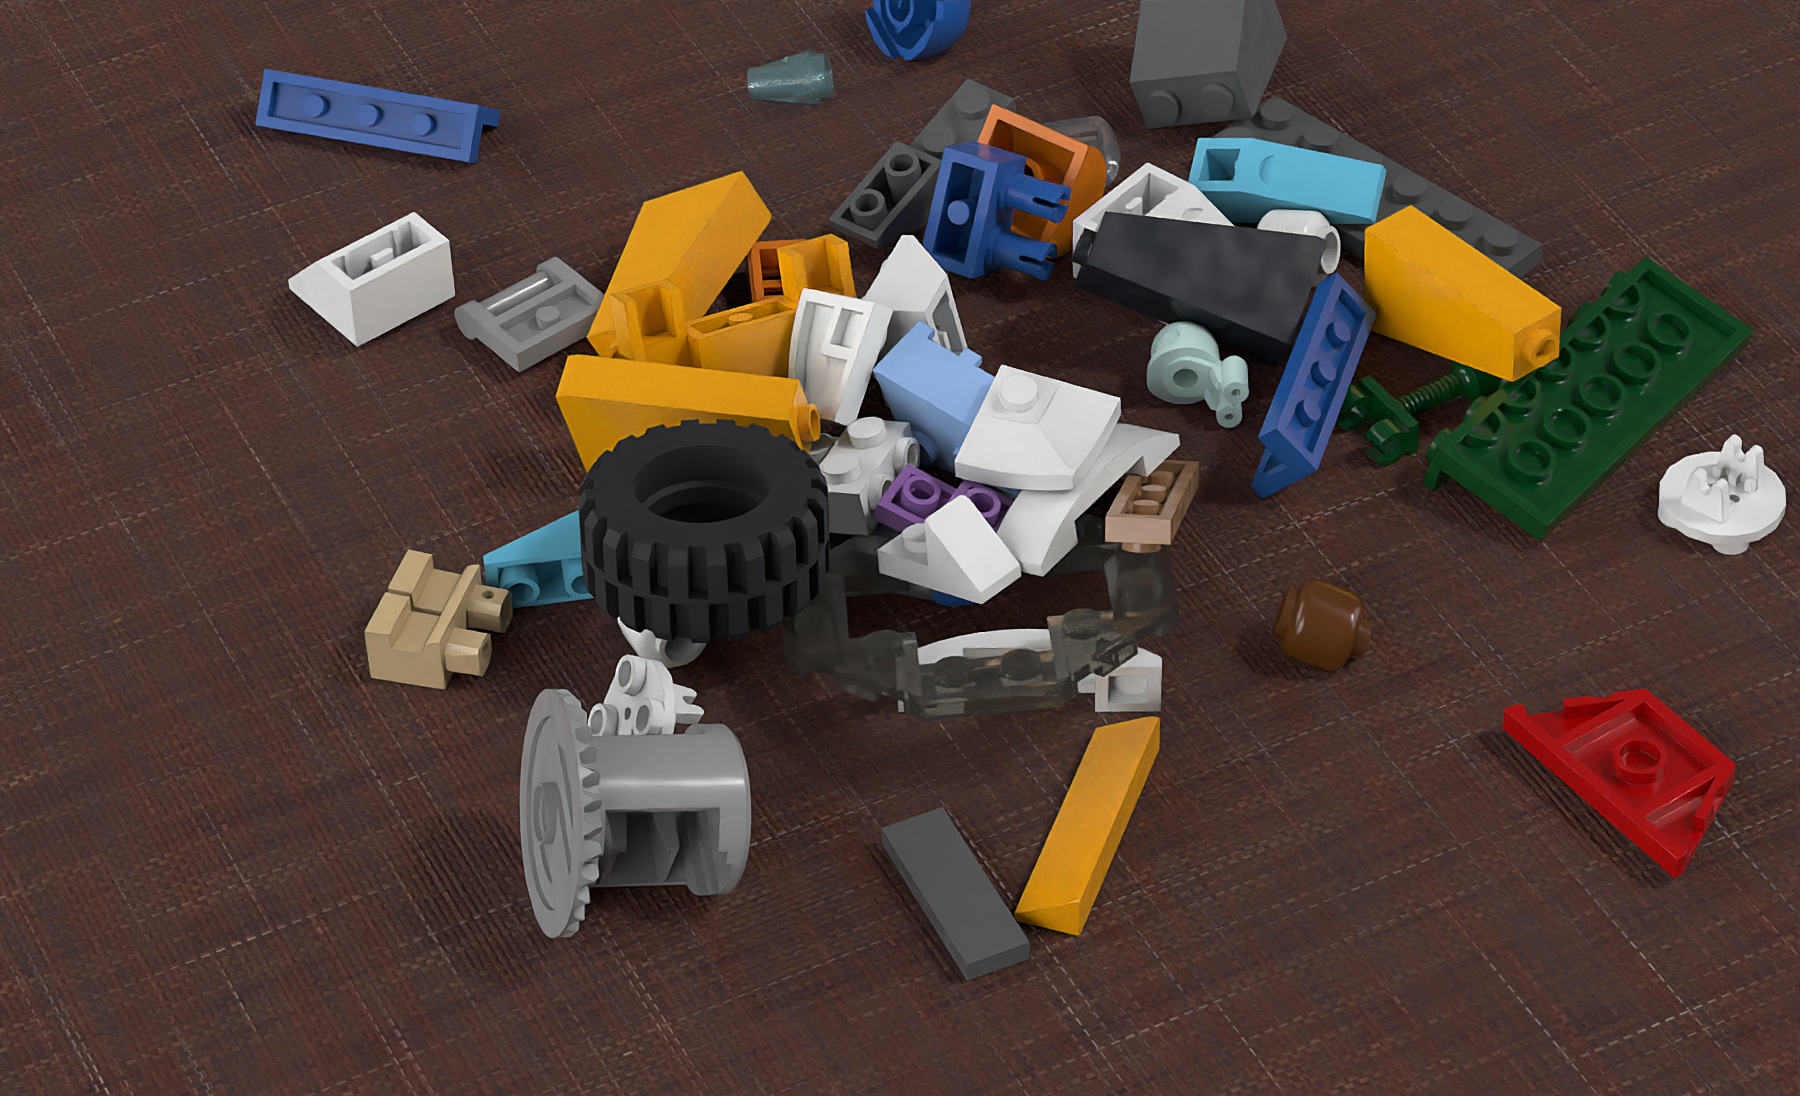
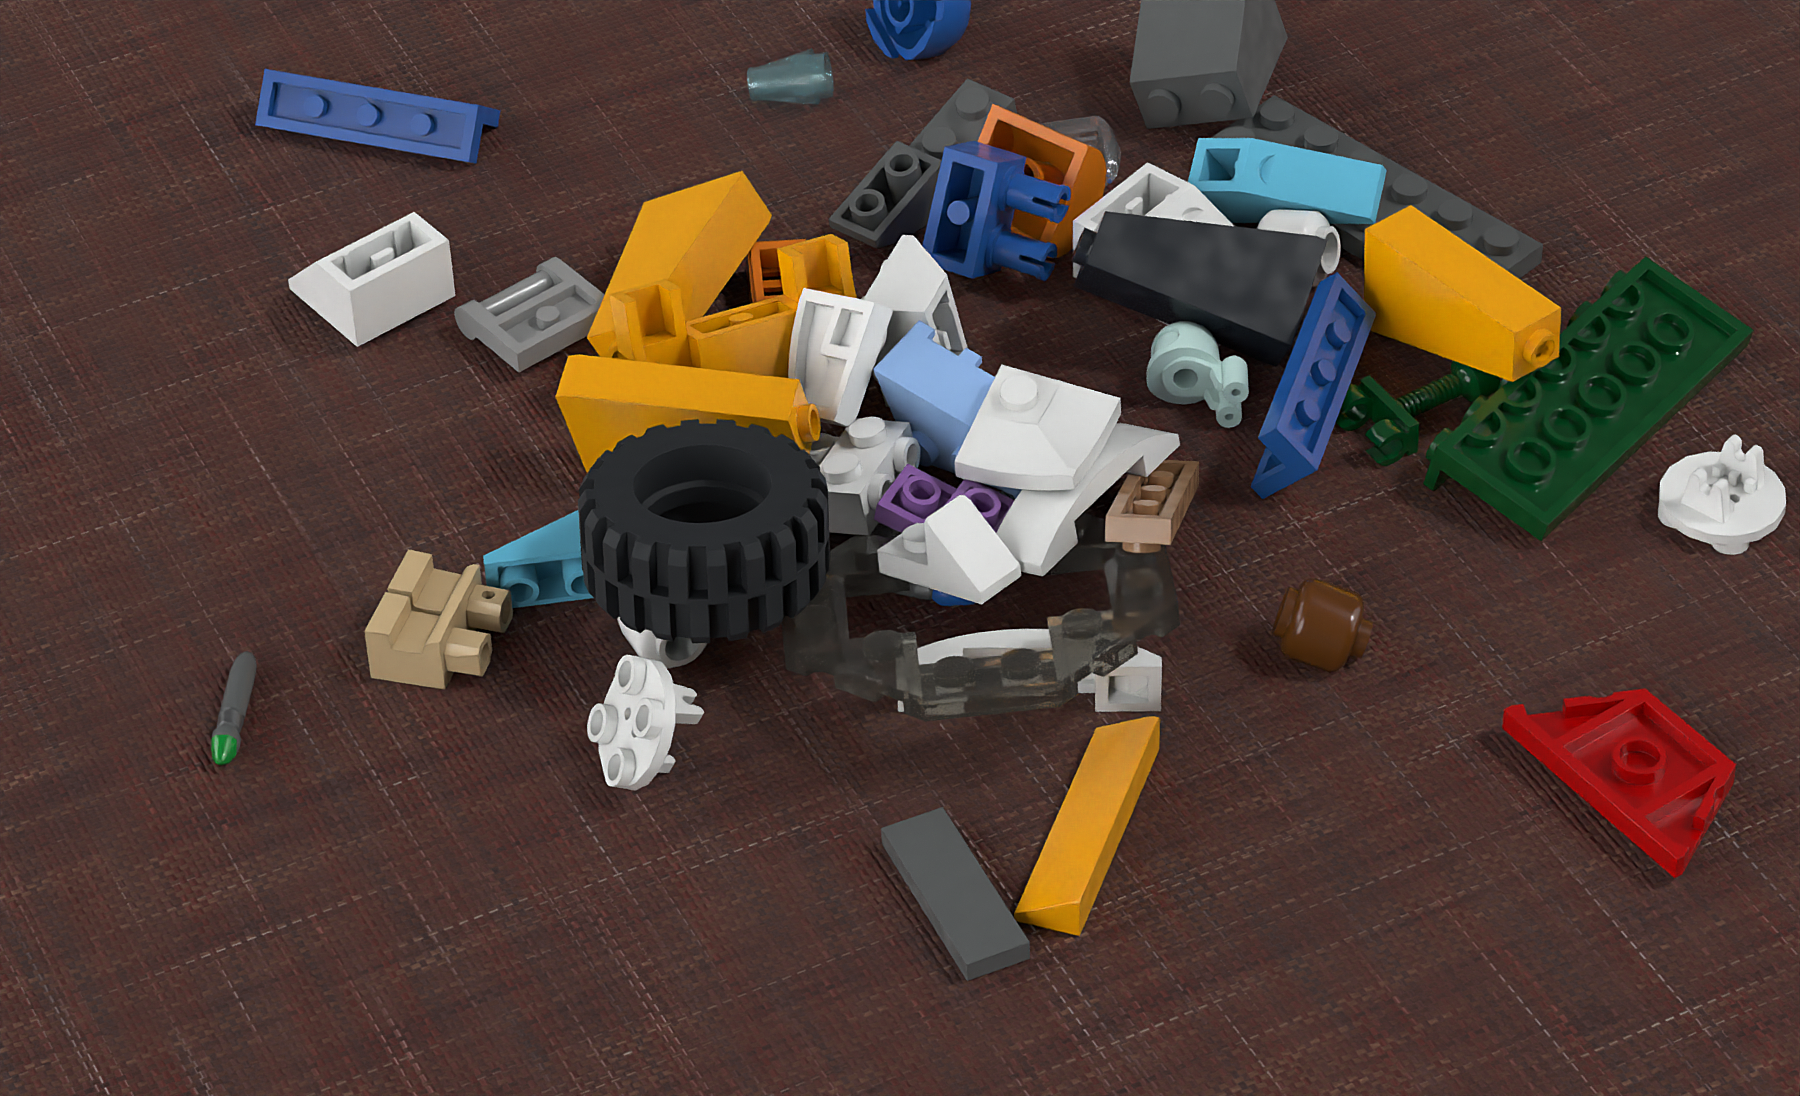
(233, 710): none -> dark grey piece
(626, 810): light grey piece -> none

